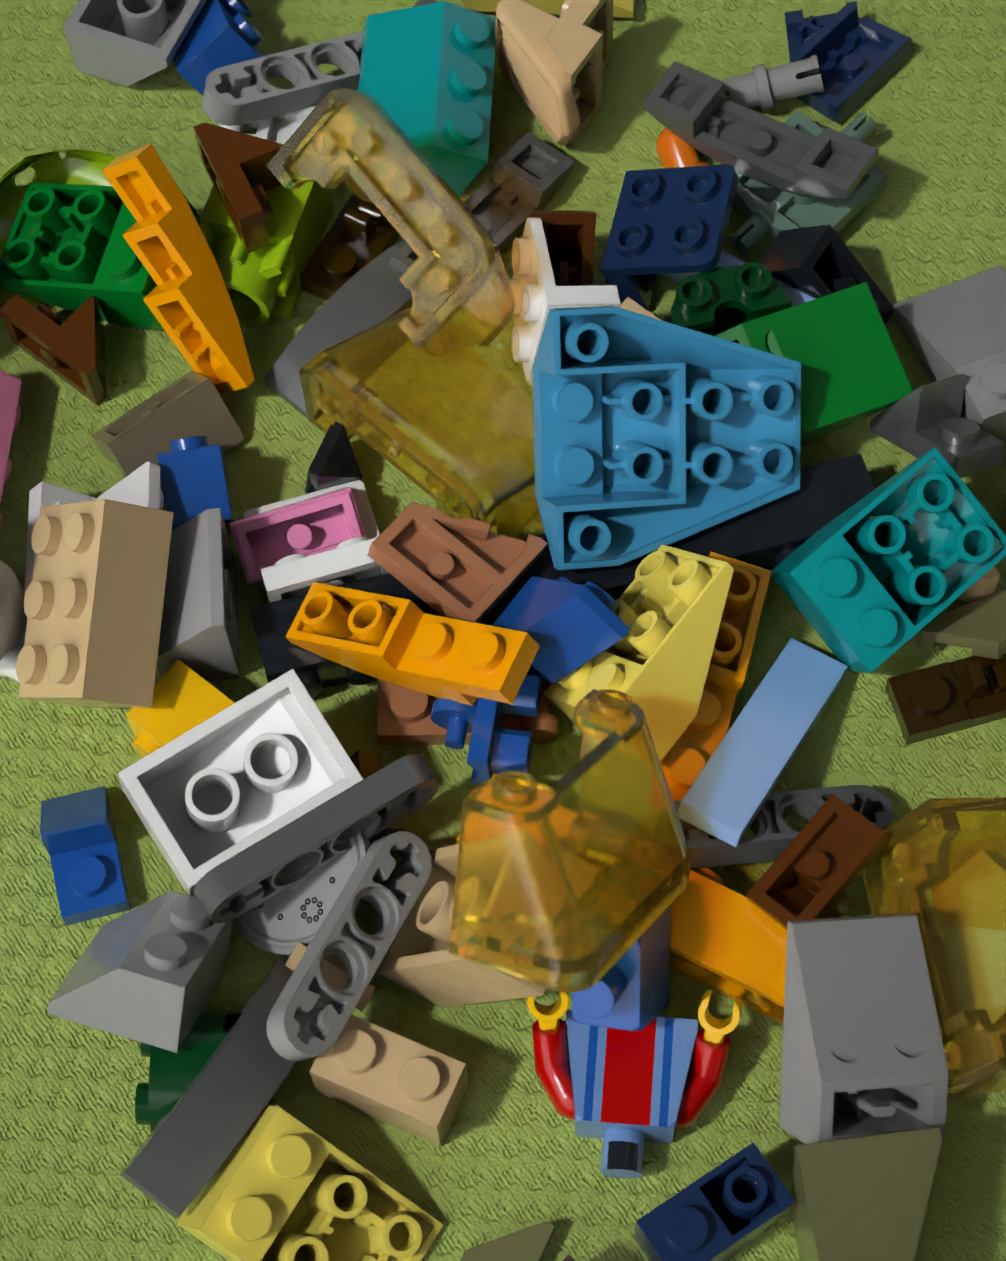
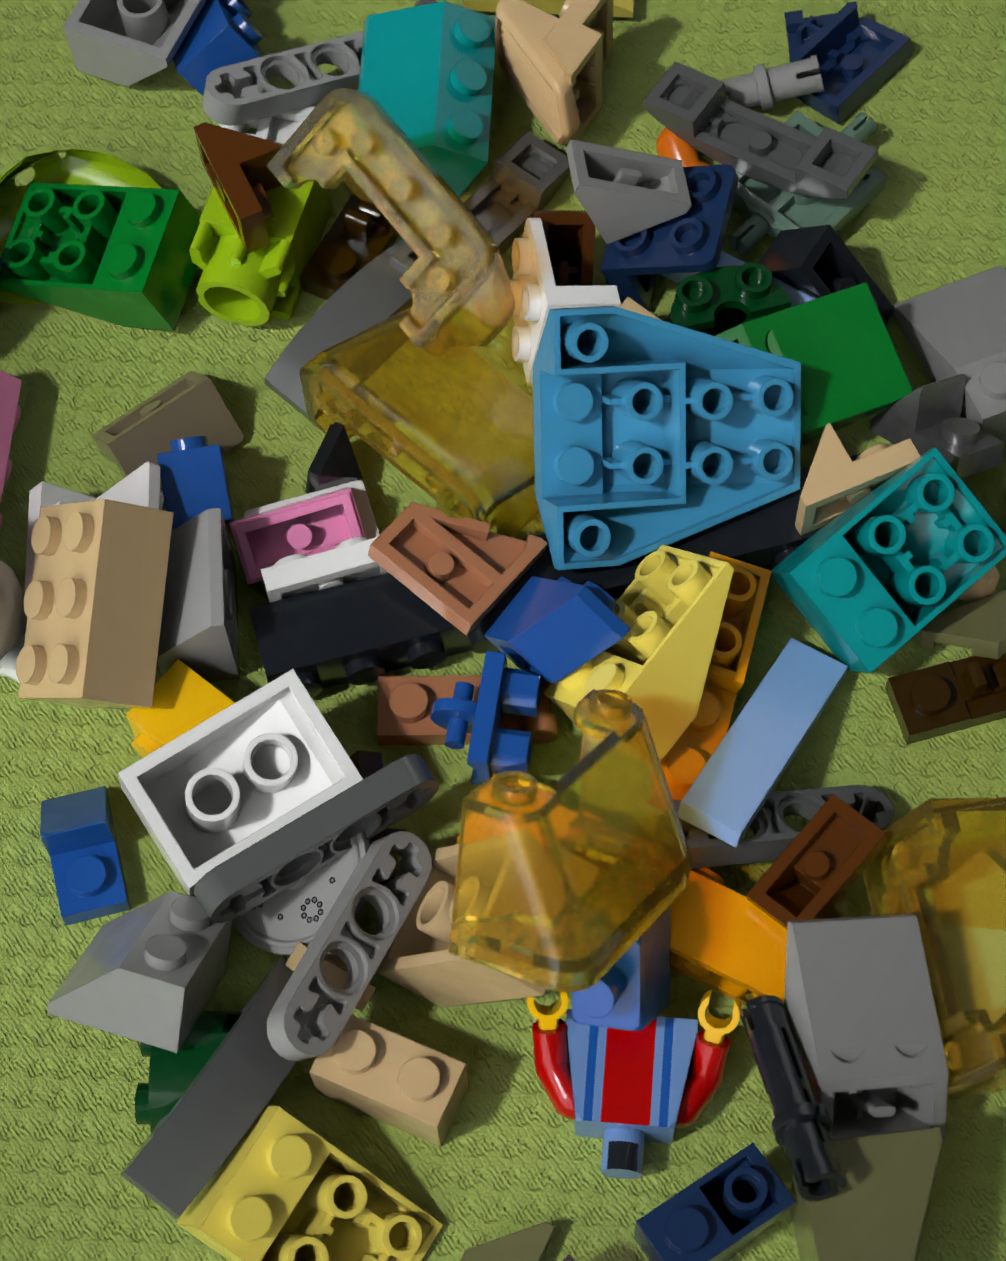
(67, 348): reddish brown slope -> none
(190, 288): light orange slope -> none
(412, 648): light orange slope -> none
(626, 188): none -> light grey slope
(799, 1120): none -> black pin
(839, 483): none -> tan slope

